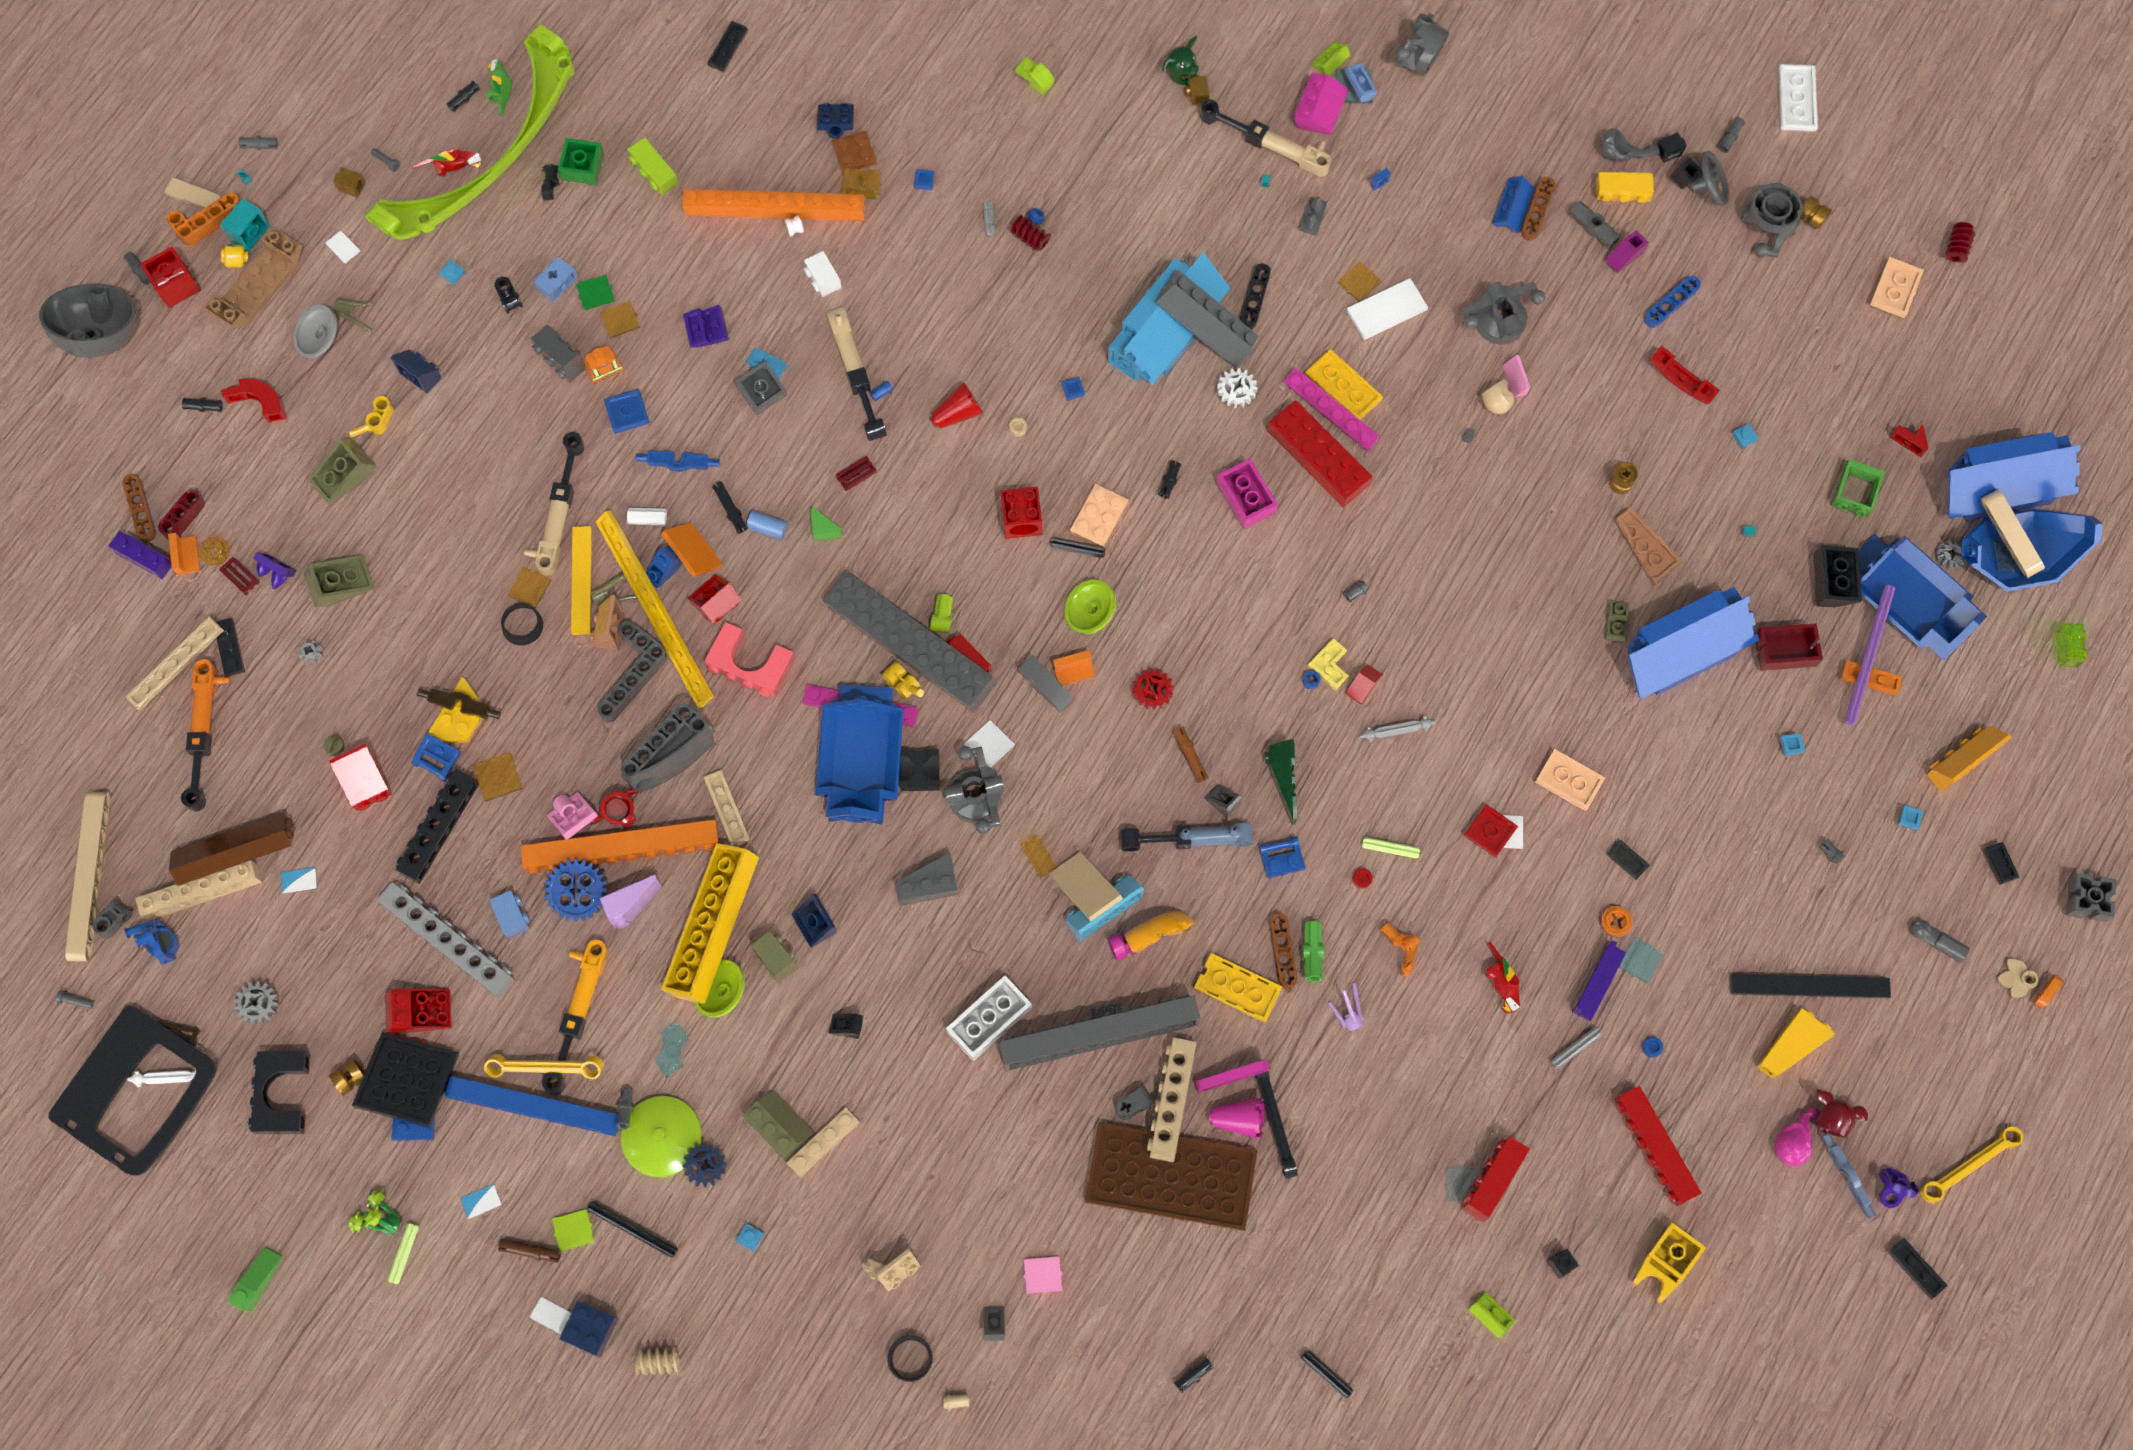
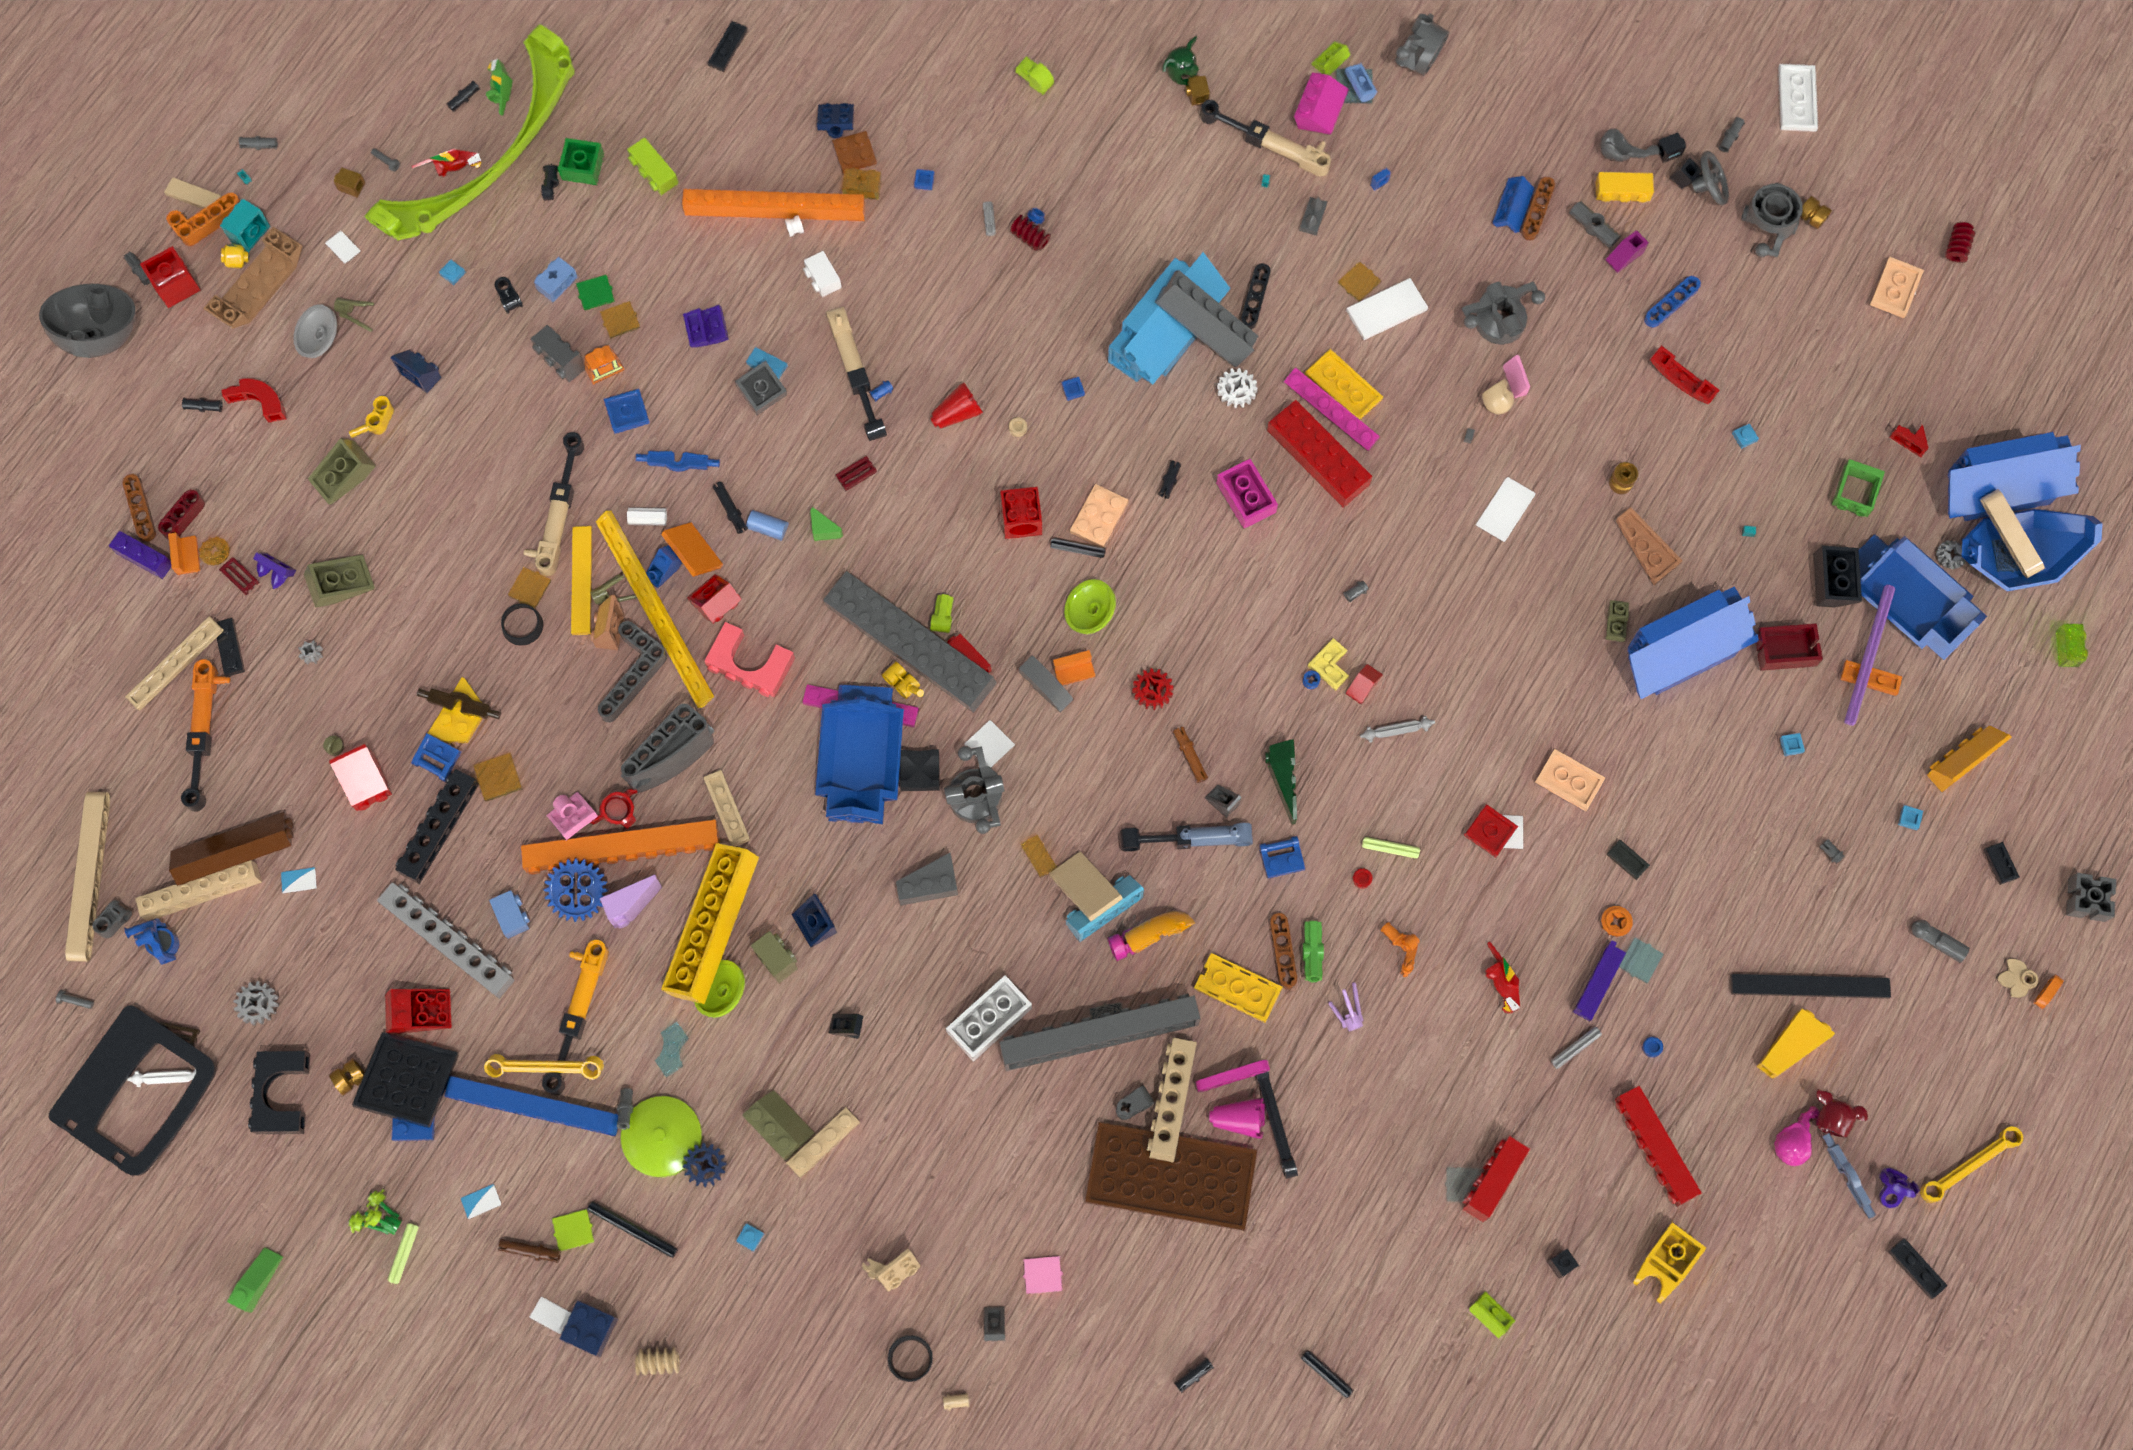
(1505, 509): none -> white sticker

